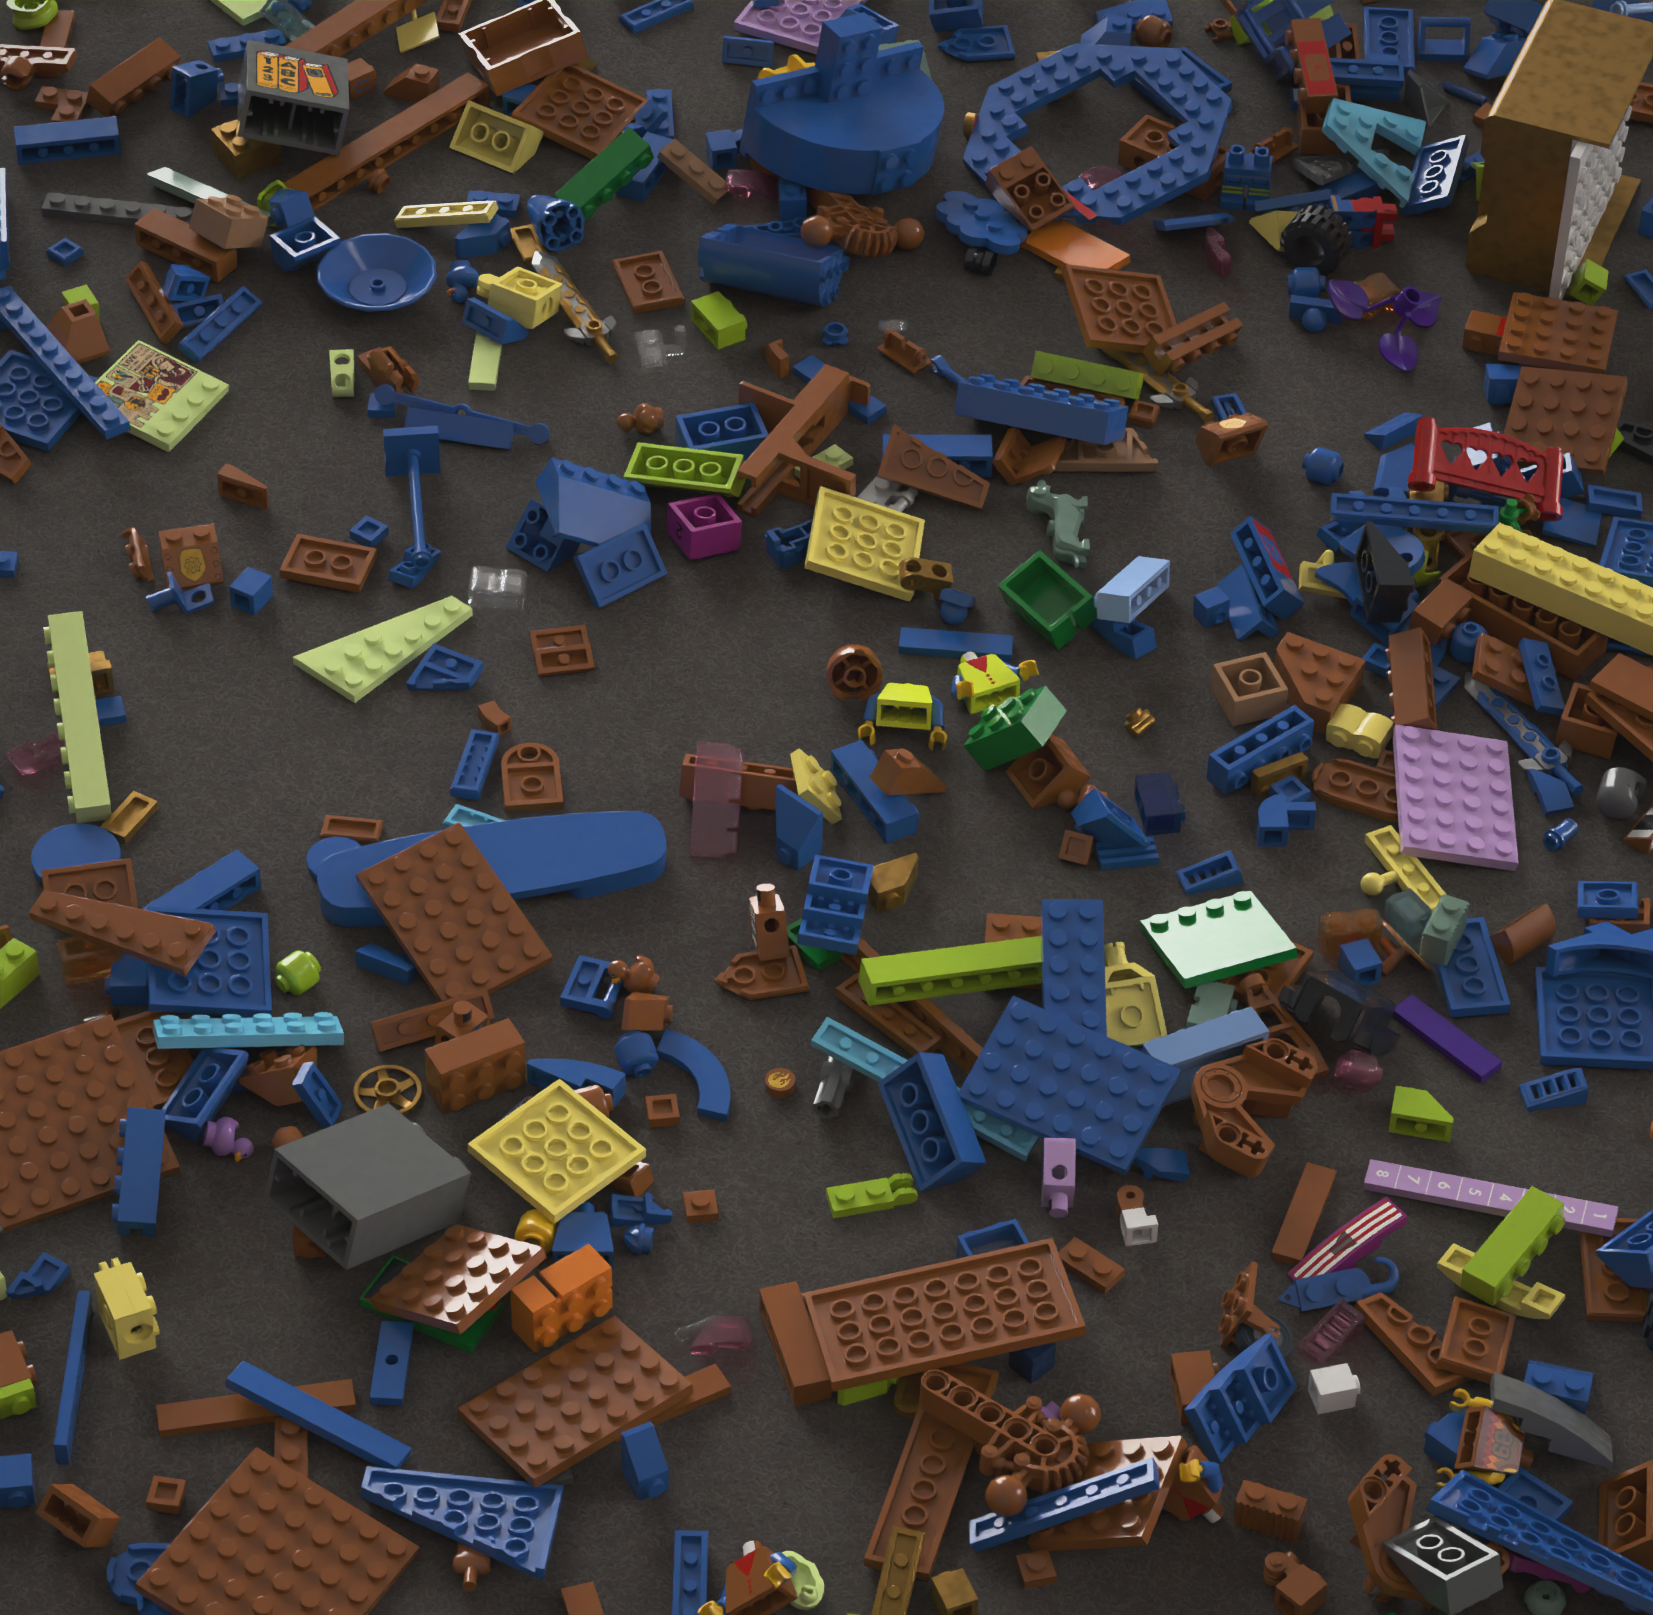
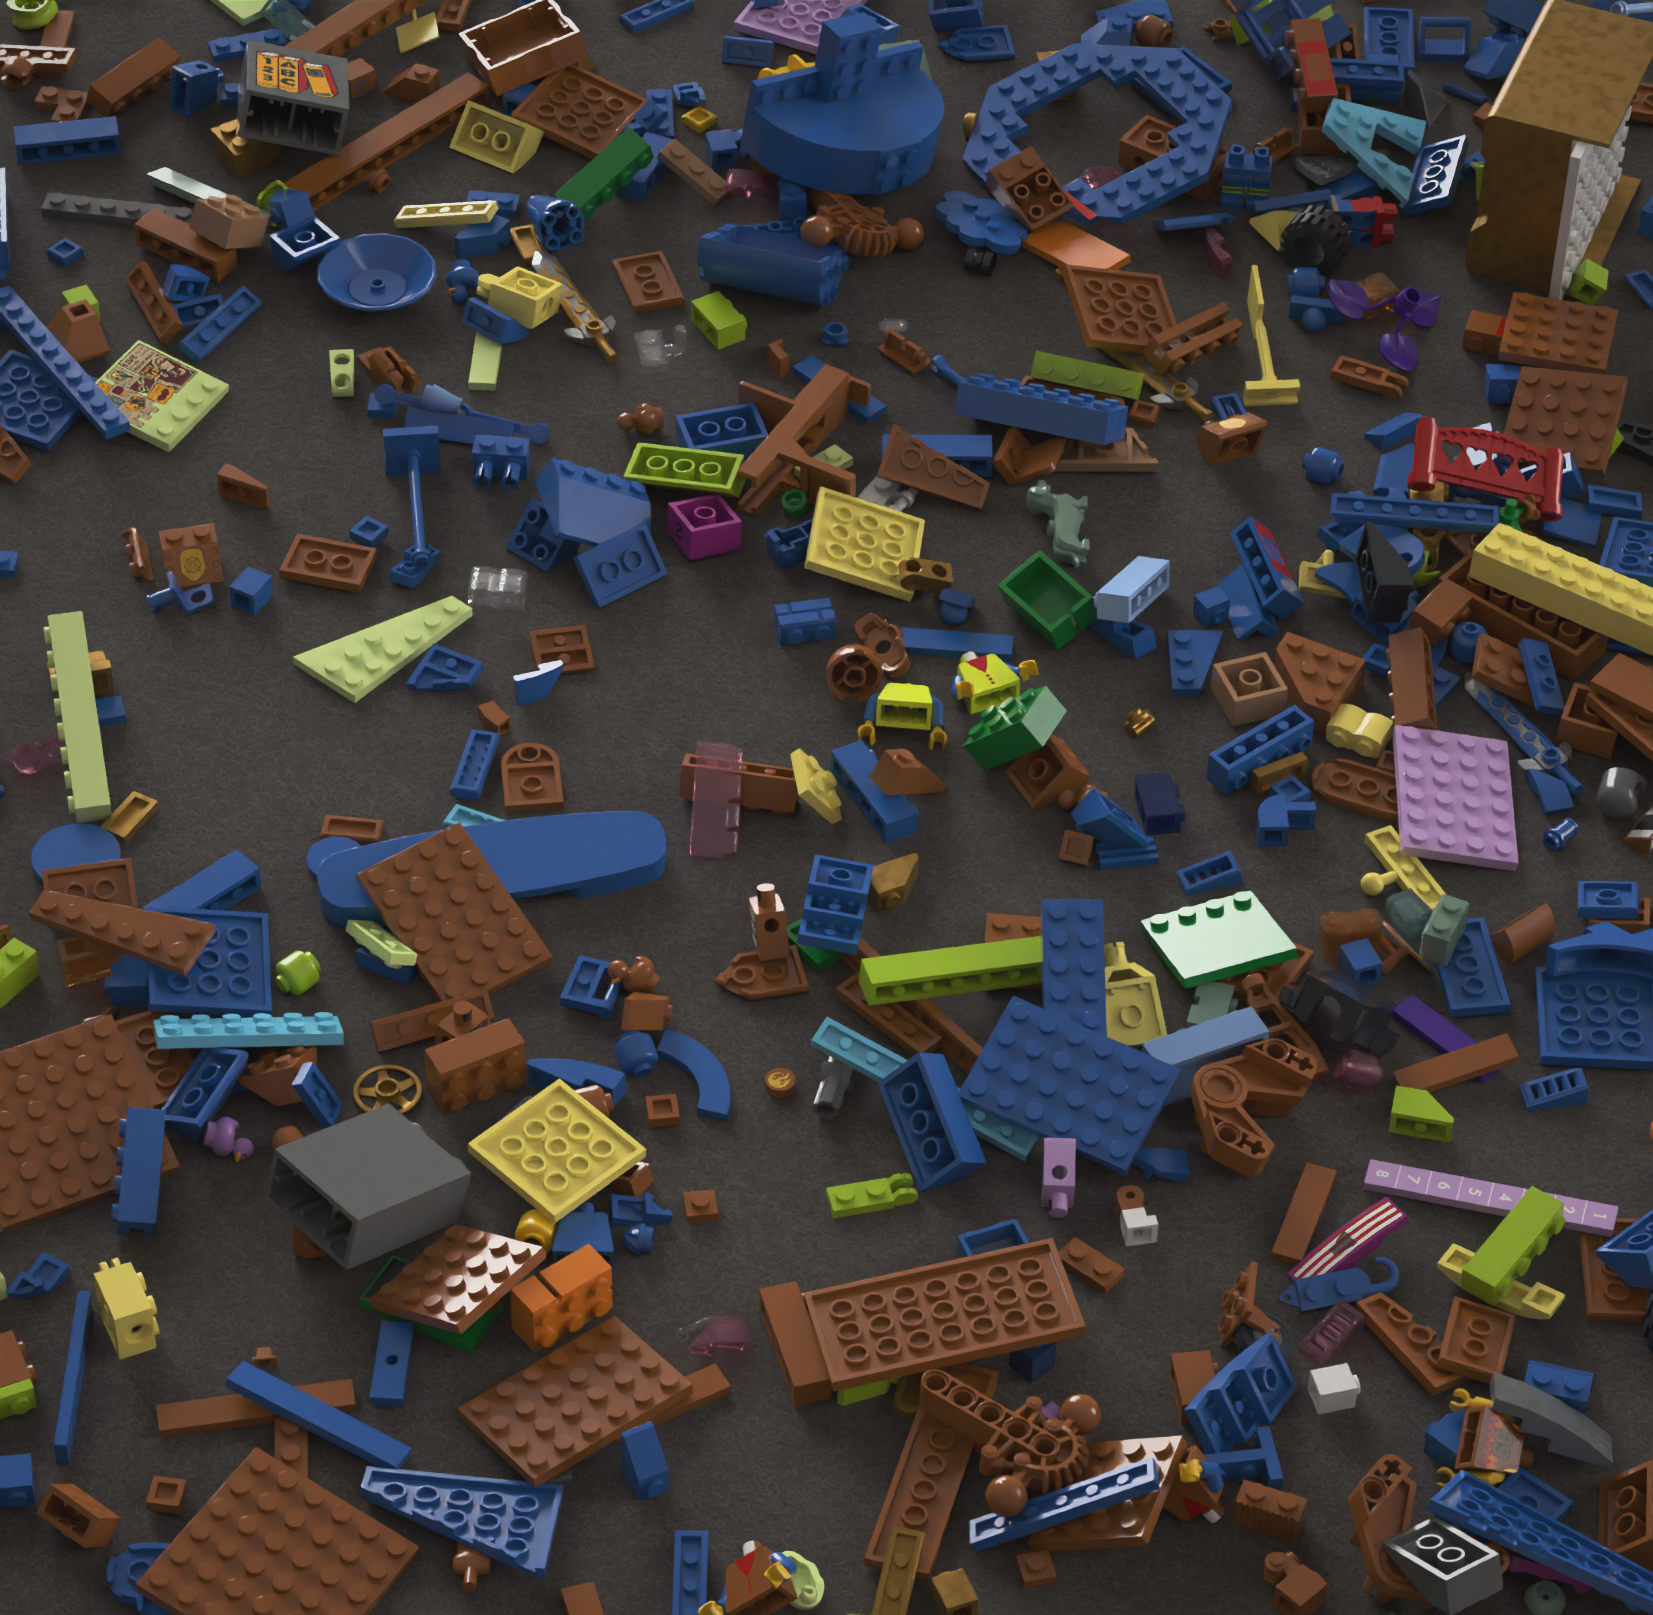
(264, 1357): none -> dark orange piece
(381, 943): none -> yellowish green plate
(438, 399): none -> medium blue cone
(500, 458): none -> blue brick
(537, 684): none -> blue slope
(689, 94): none -> blue slope
(699, 119): none -> yellow tile
(794, 503): none -> green tile
(796, 829): blue slope -> none
(804, 621): none -> blue brick
(873, 632): none -> dark orange piece
(1191, 658): none -> blue wing
(1252, 1463): none -> blue bracket
(1268, 390): none -> light yellow piece
(1369, 377): none -> dark orange hinge
(1458, 1065): none -> dark orange tile

